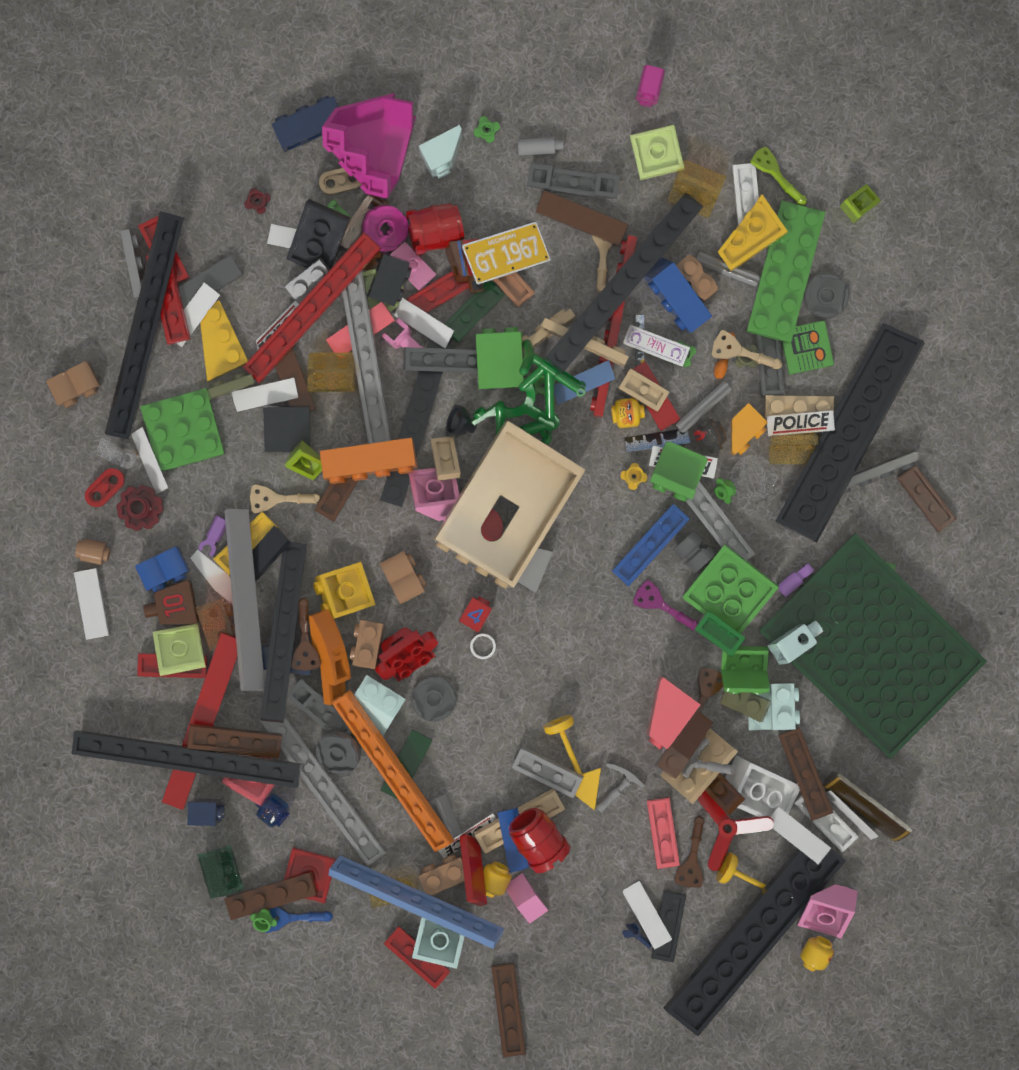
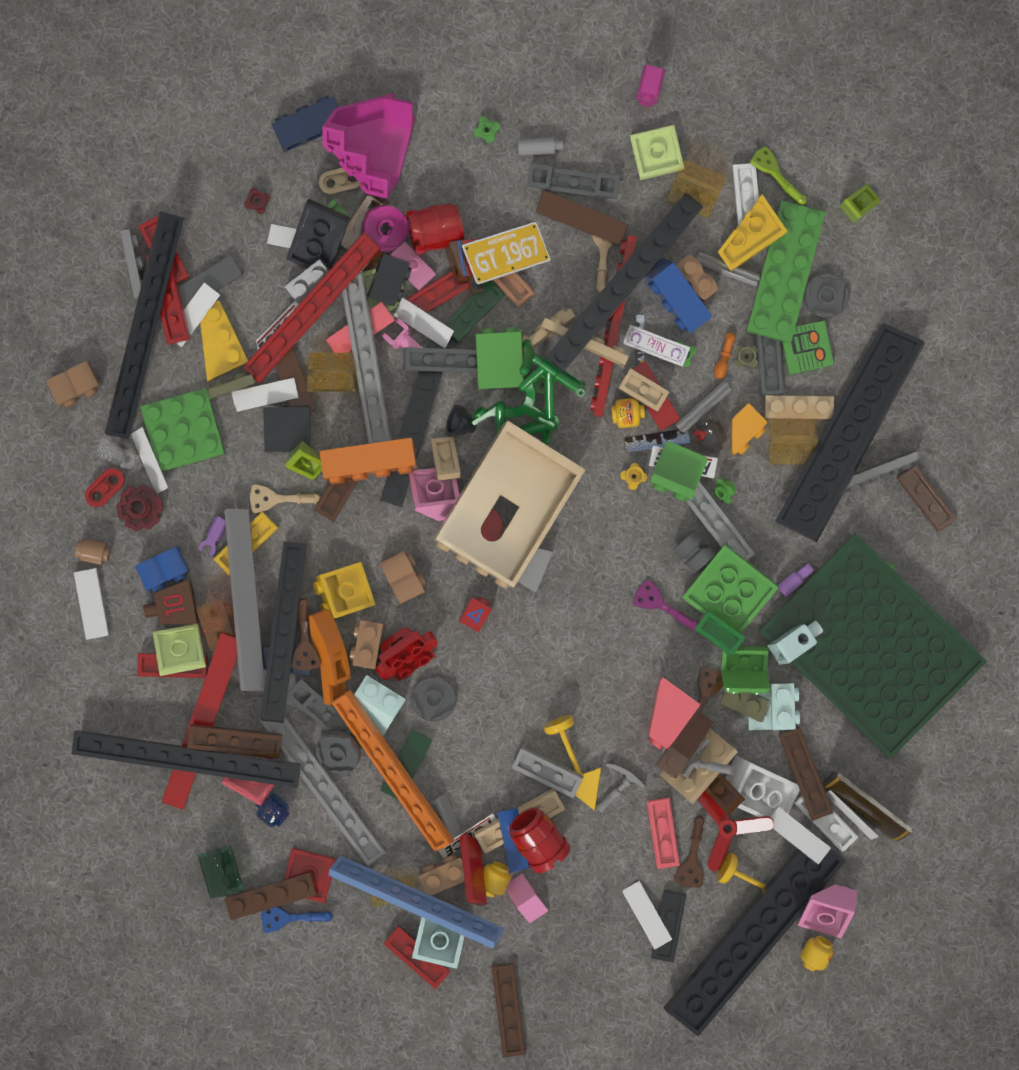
(205, 812): dark blue brick -> none
(214, 575): white sticker -> none
(263, 920): bright green plate -> none
(268, 550): black tile -> none
(441, 152): light aqua slope -> none
(494, 646): white piece -> none
(593, 378): medium blue sticker -> none
(634, 931): dark blue hand -> none
(650, 545): blue plate -> none
(738, 350): tan piece -> none
(800, 423): white sticker -> none

